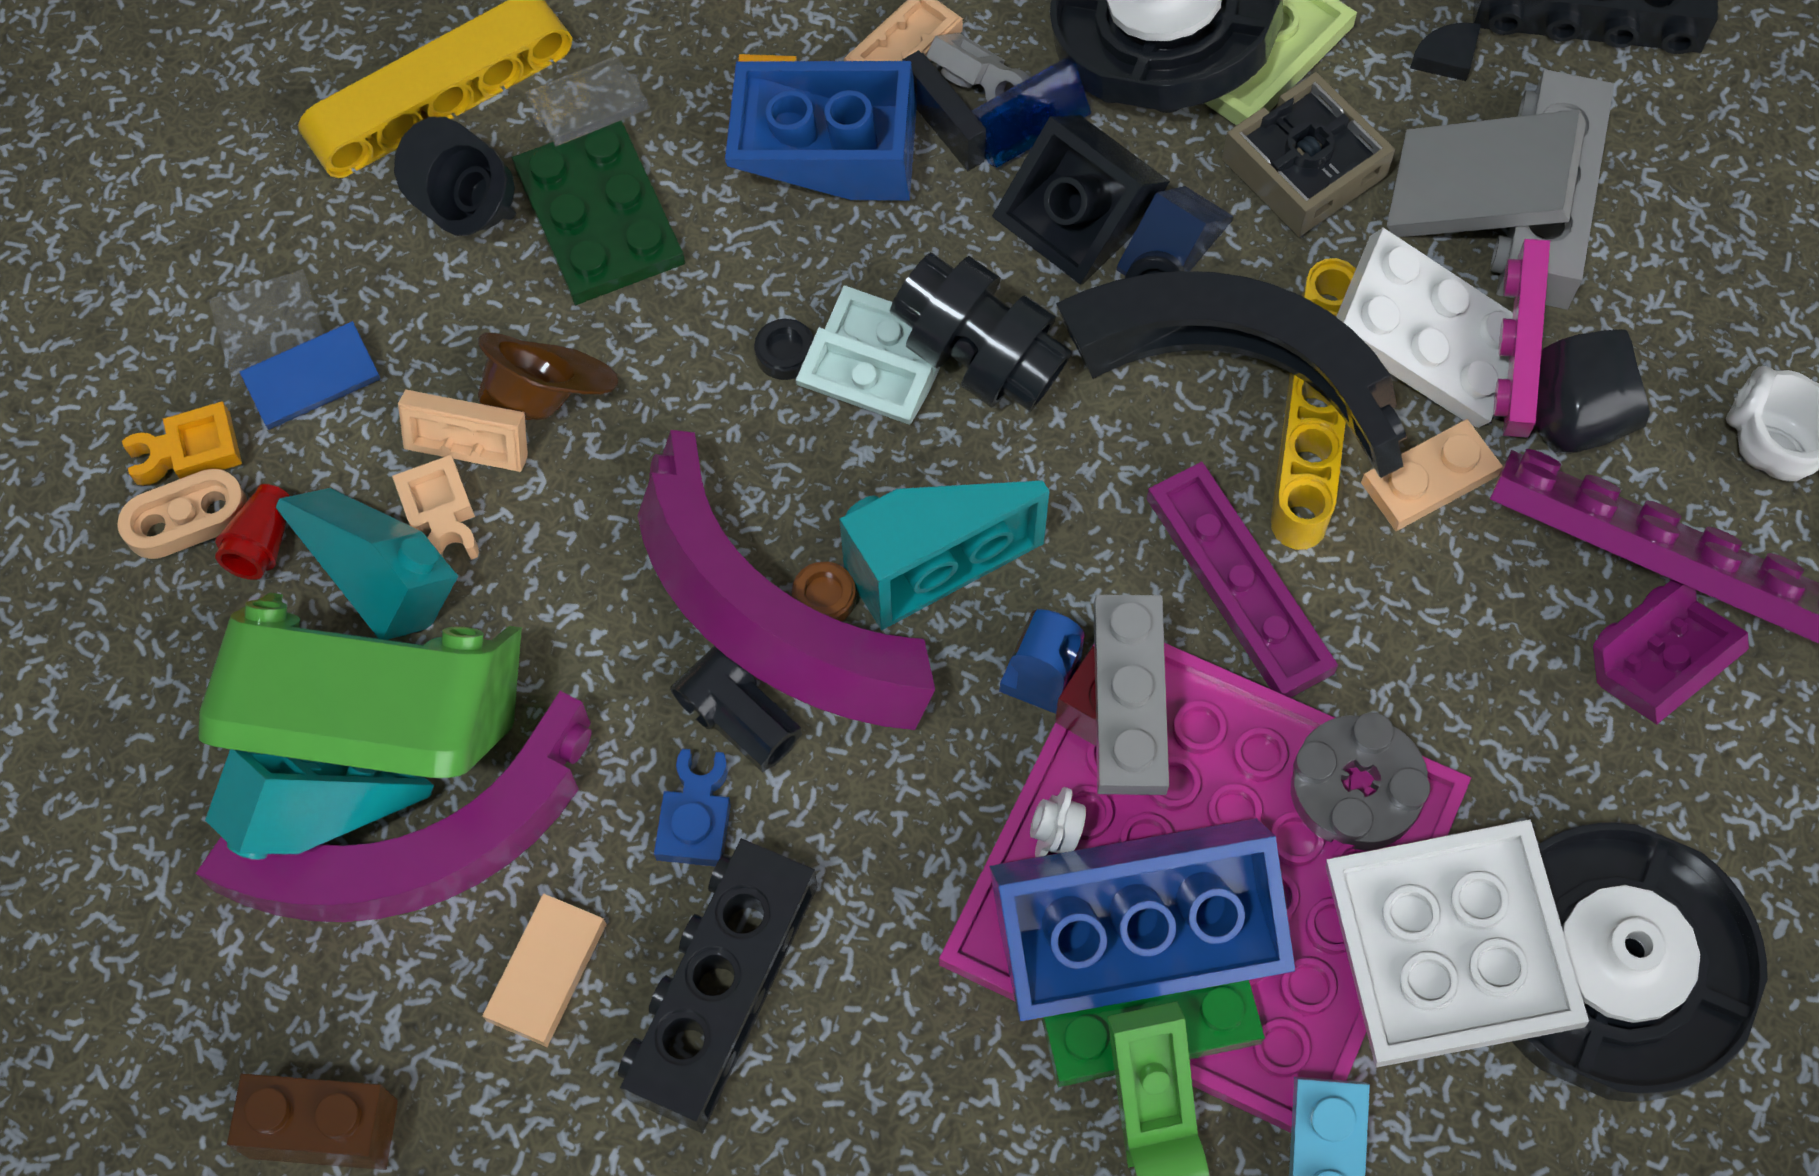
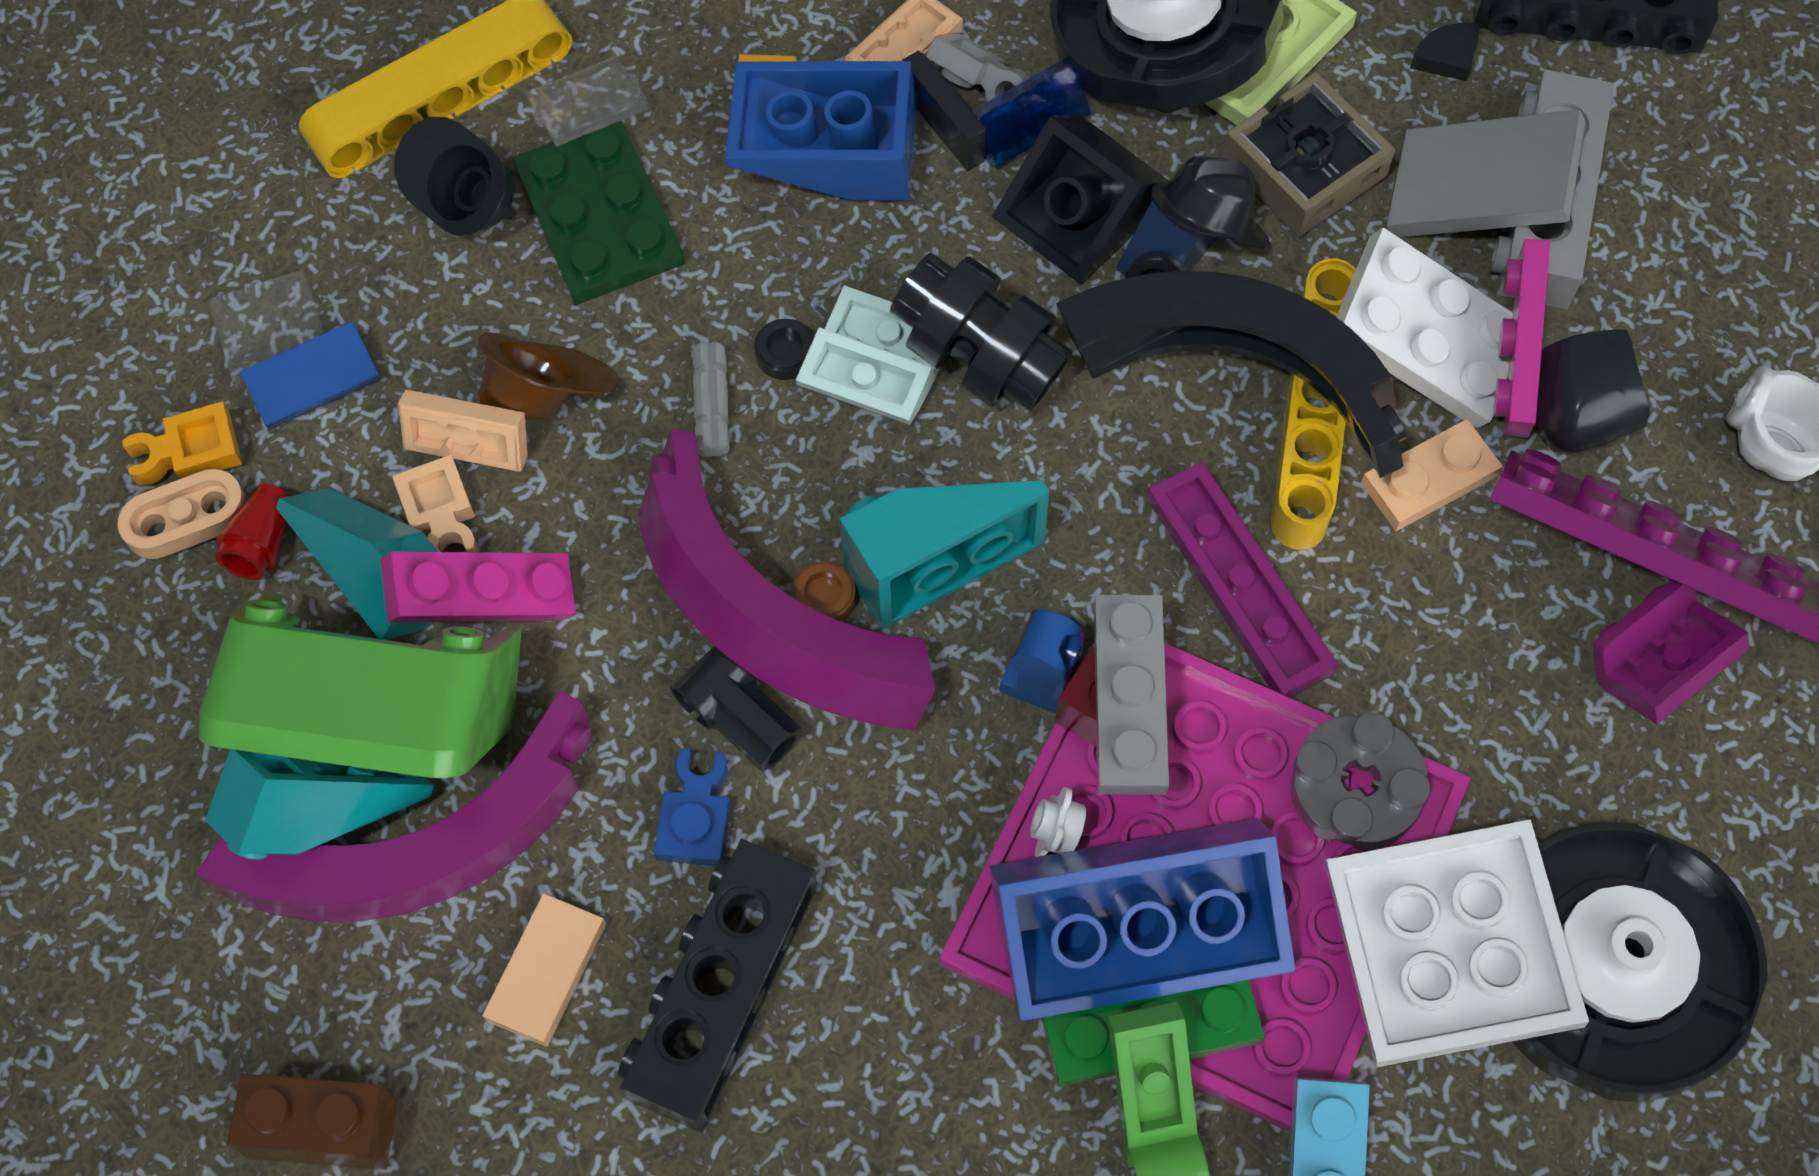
(476, 587): none -> dark pink plate
(710, 399): none -> light grey axle
(1212, 199): none -> black piece

